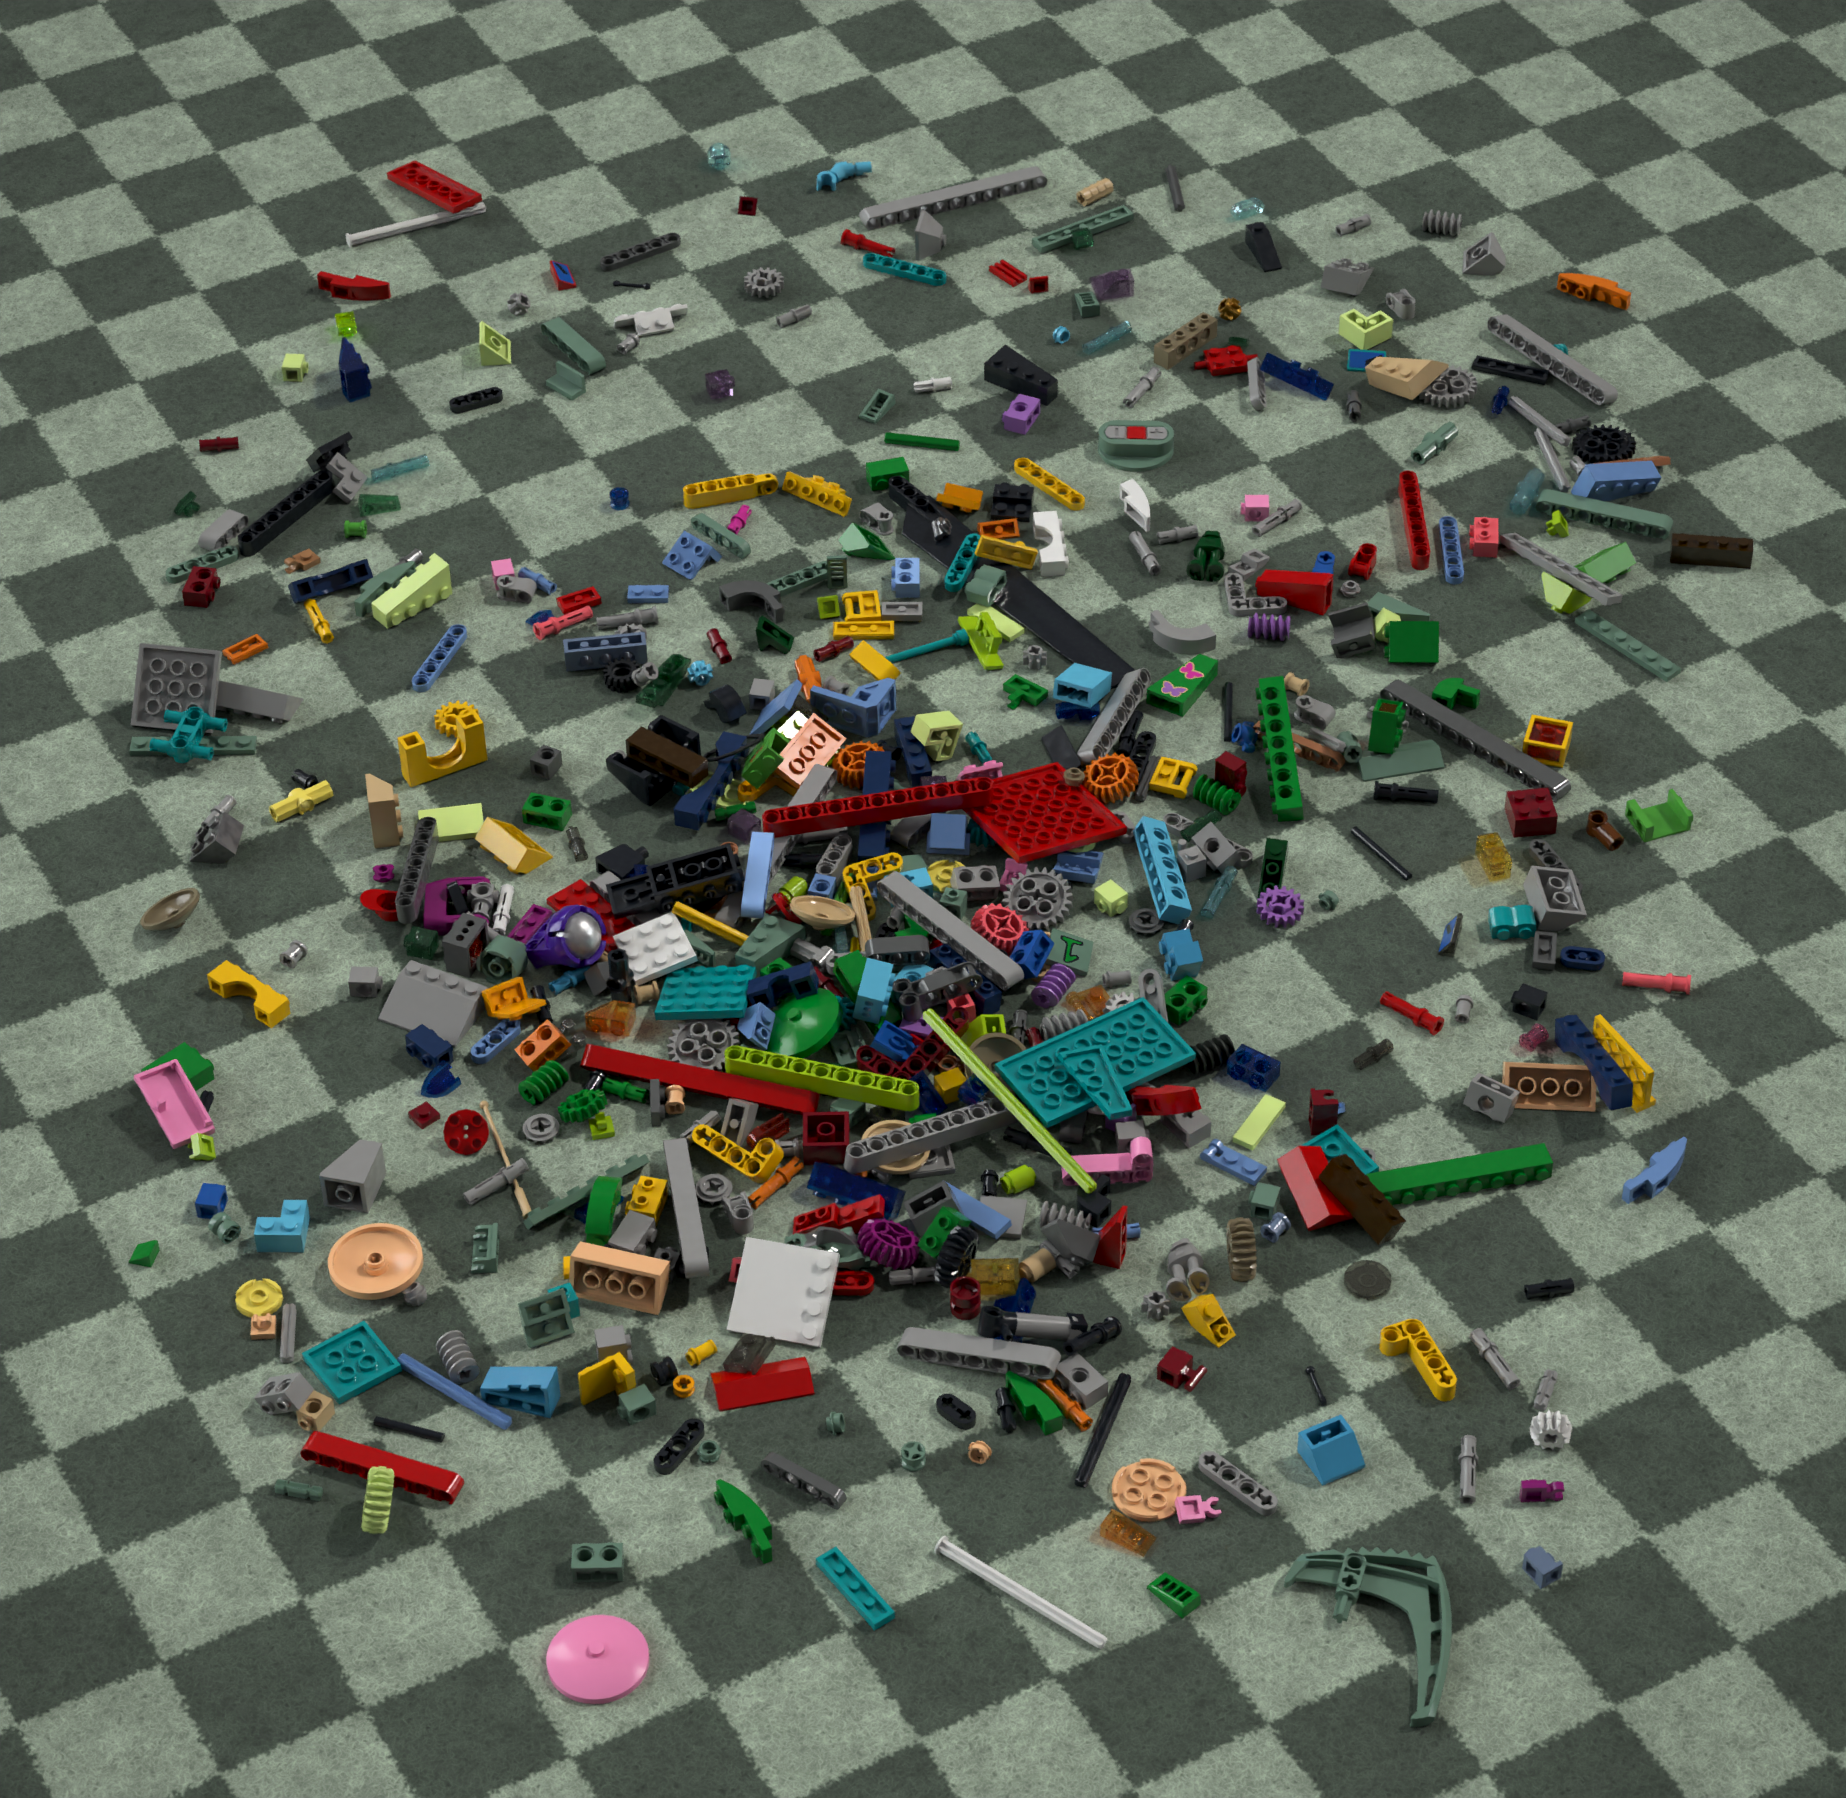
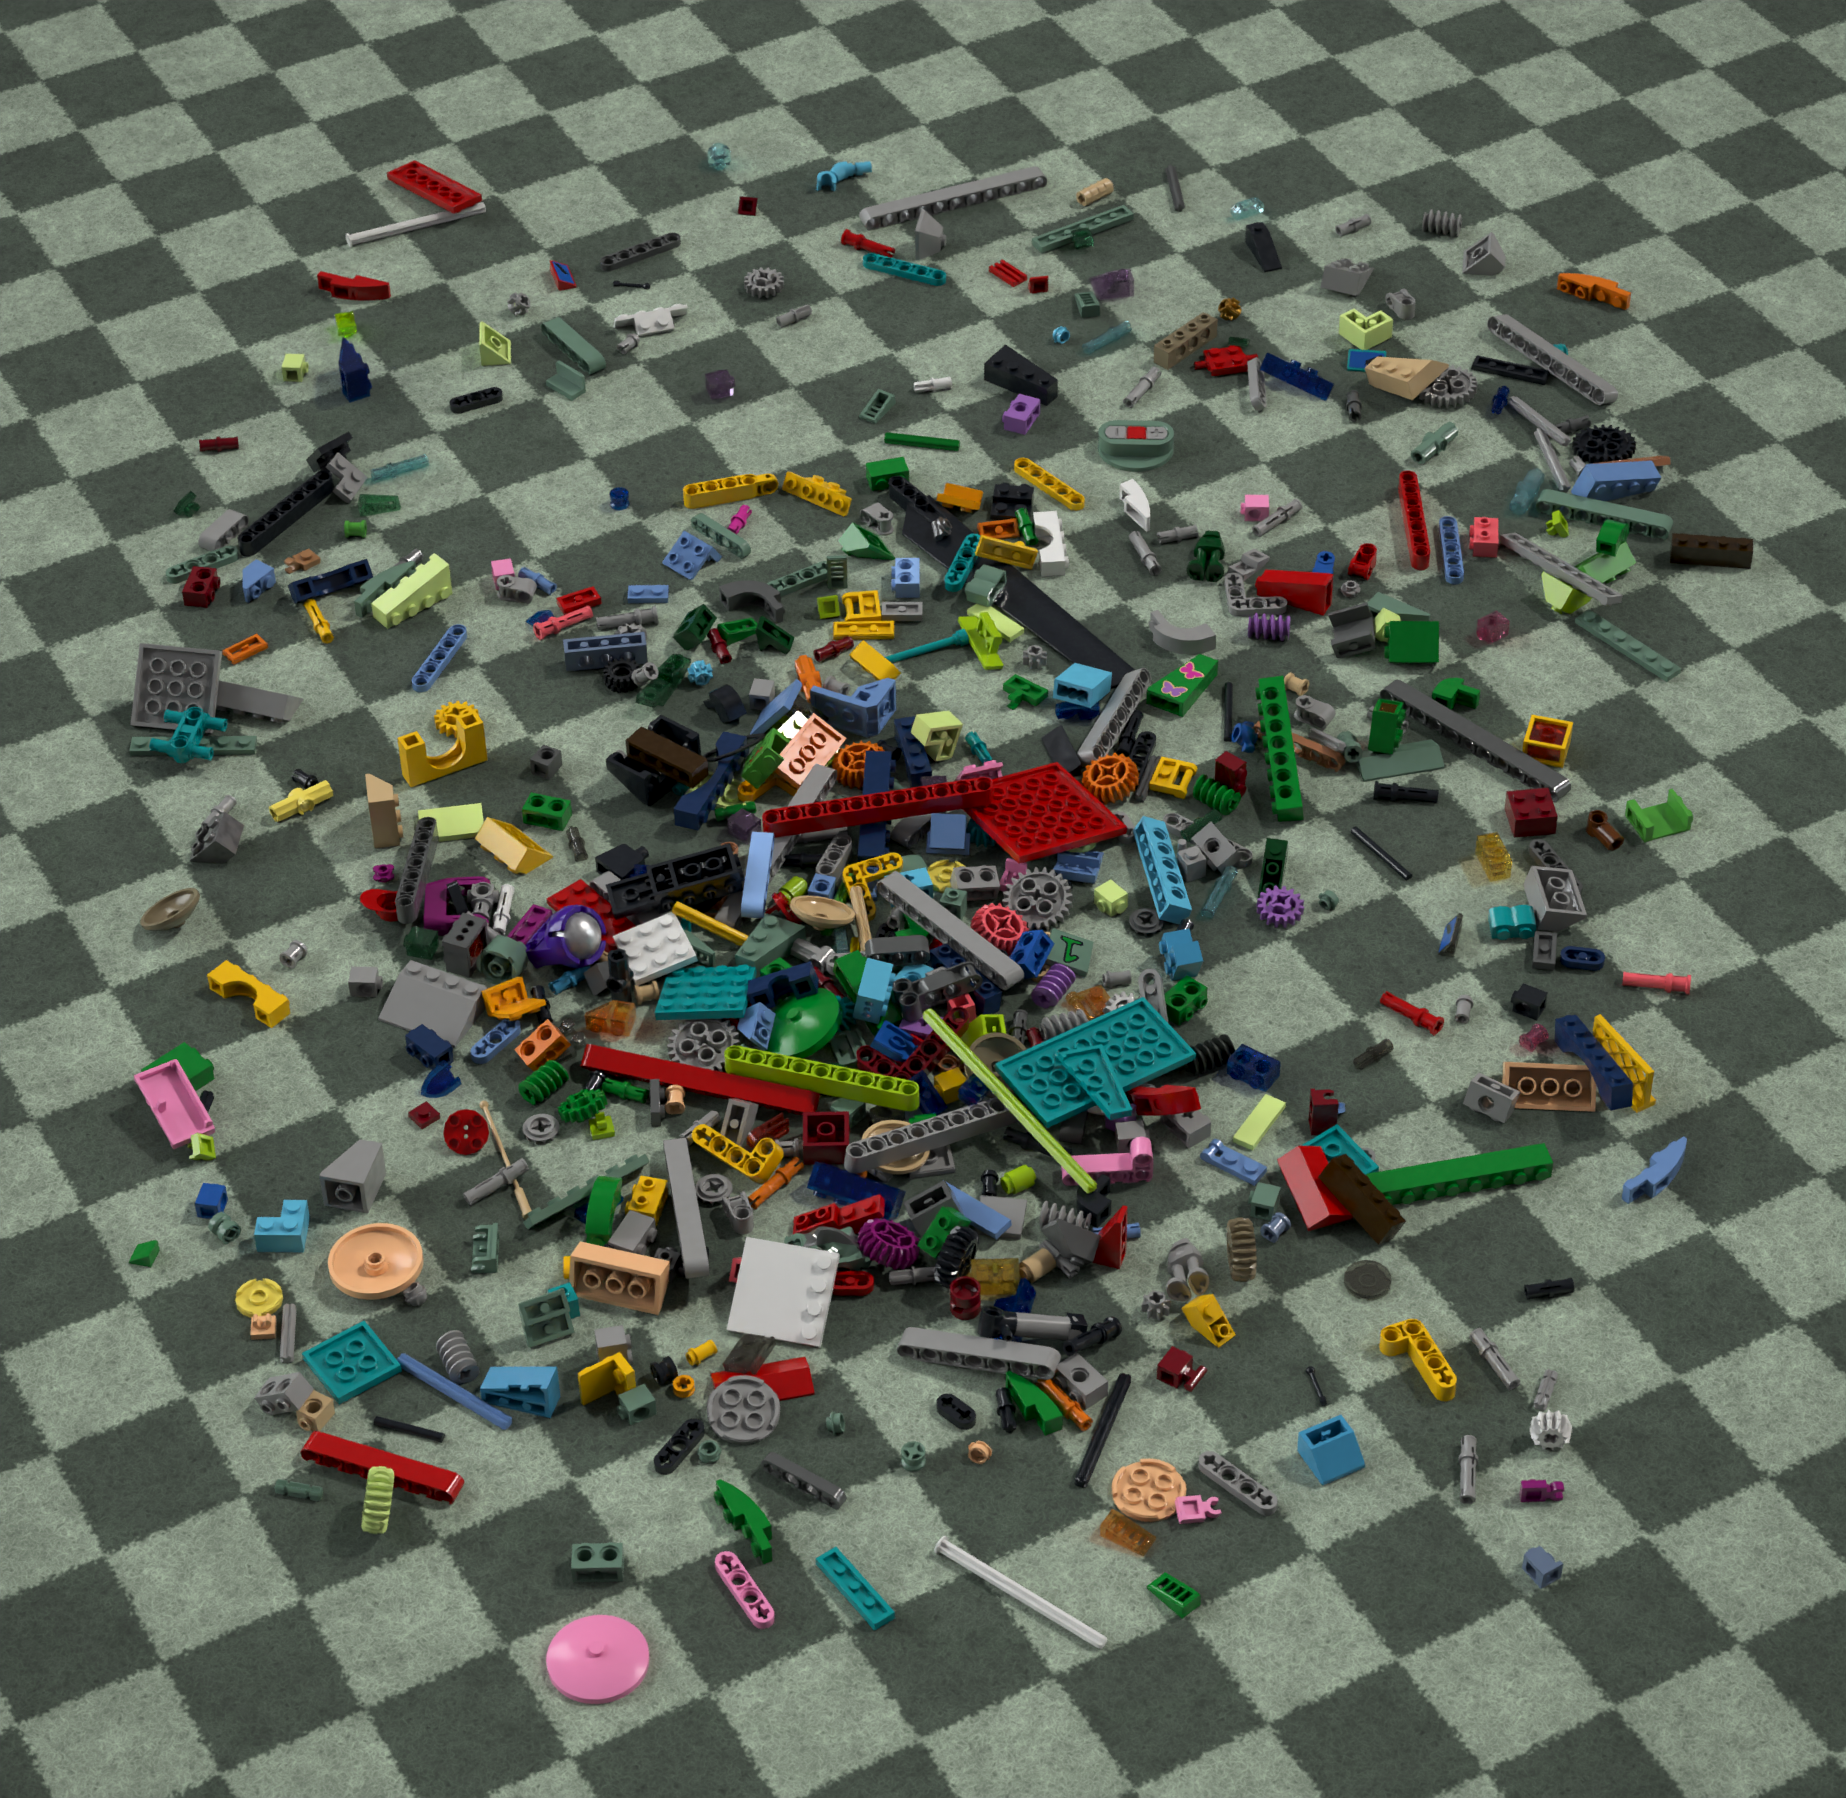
(256, 579): none -> medium blue slope
(694, 627): none -> dark green brick
(732, 633): none -> green slope
(740, 1592): none -> bright pink beam
(743, 1410): none -> light grey tile
(1026, 526): none -> green pin
(1074, 776): dark tan plate -> none
(1407, 1590): sand green piece -> none
(1492, 627): none -> clear pink brick
(1611, 536): none -> green arch

